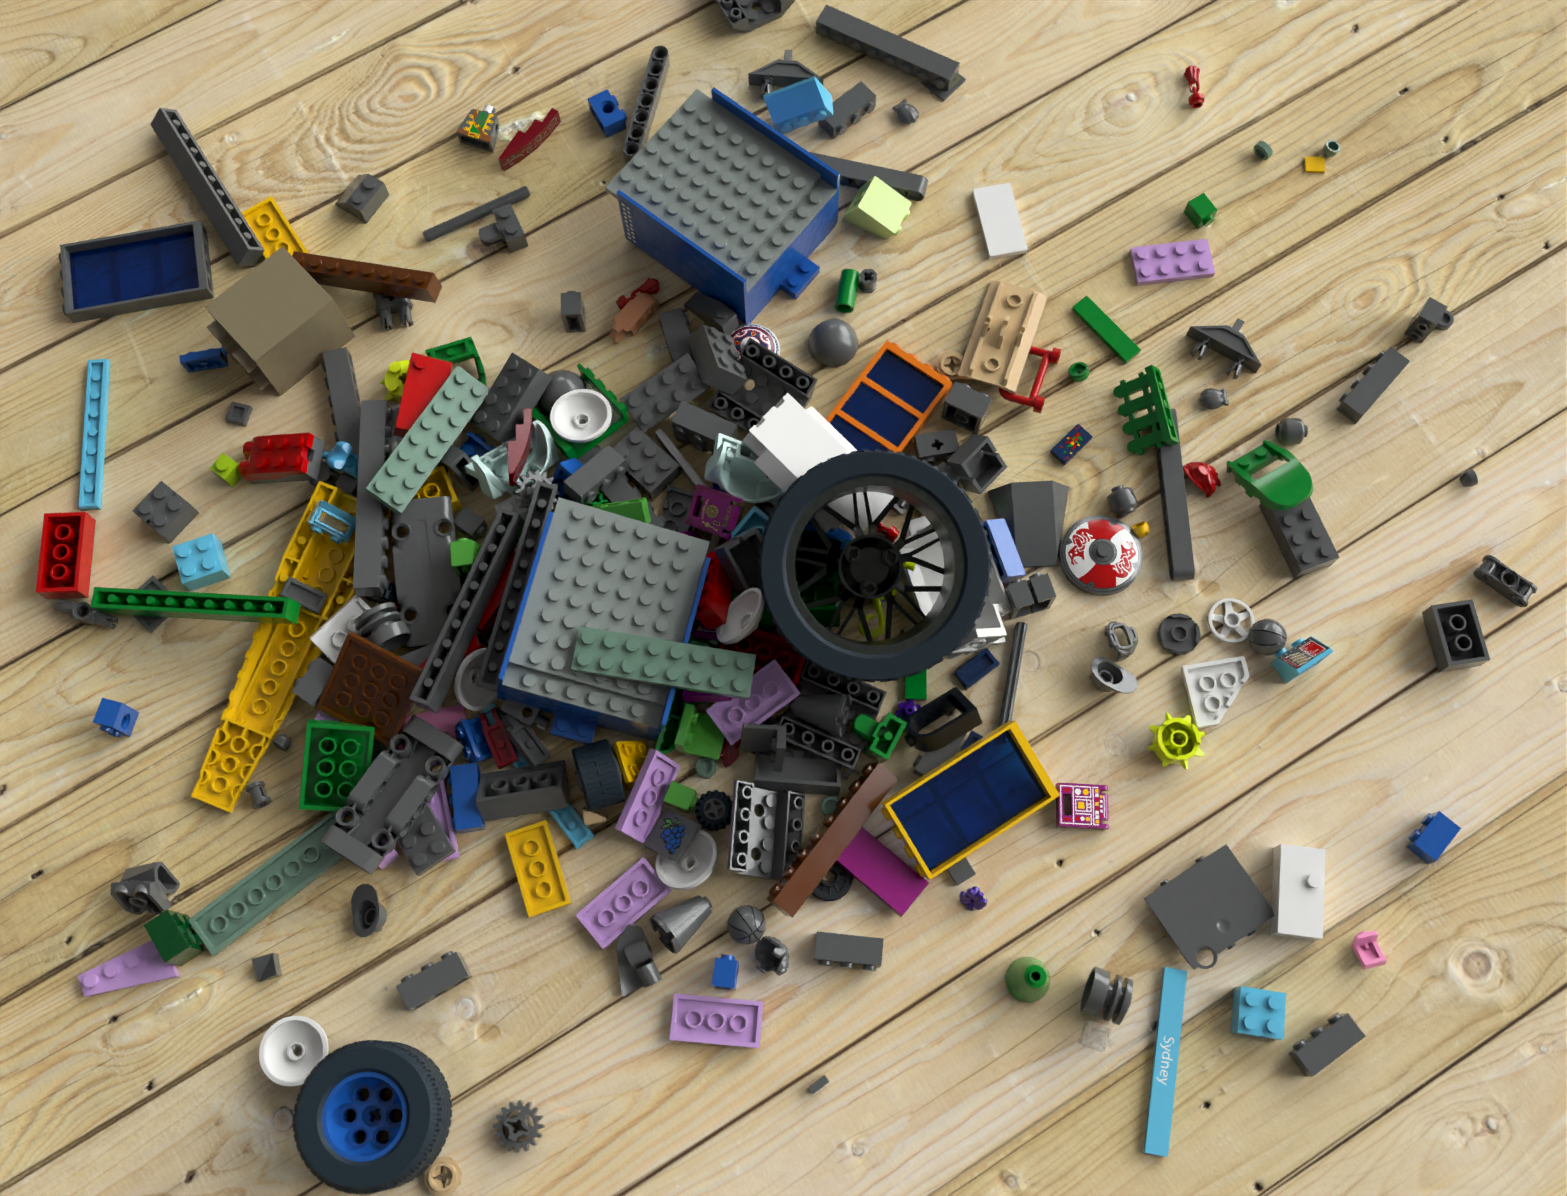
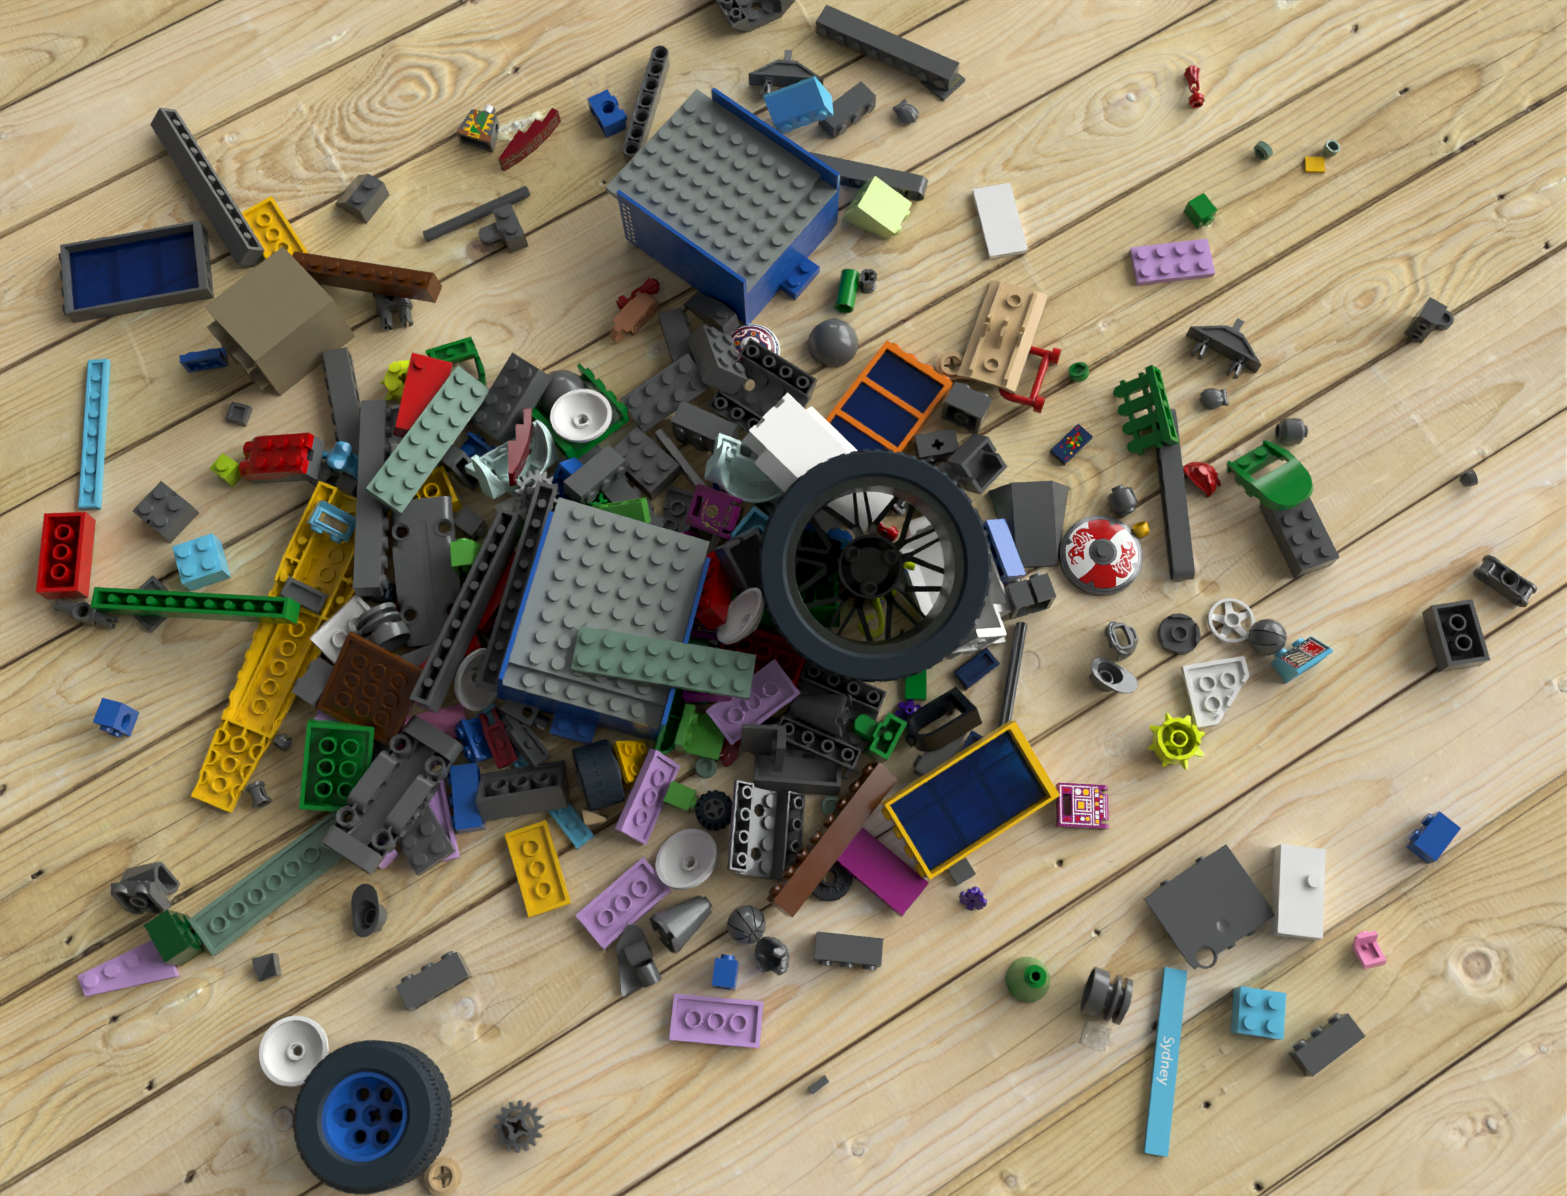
(573, 312): dark grey brick -> none
(672, 835): dark grey tile -> none
(1106, 329): green tile -> none
(1374, 383): dark grey brick -> none

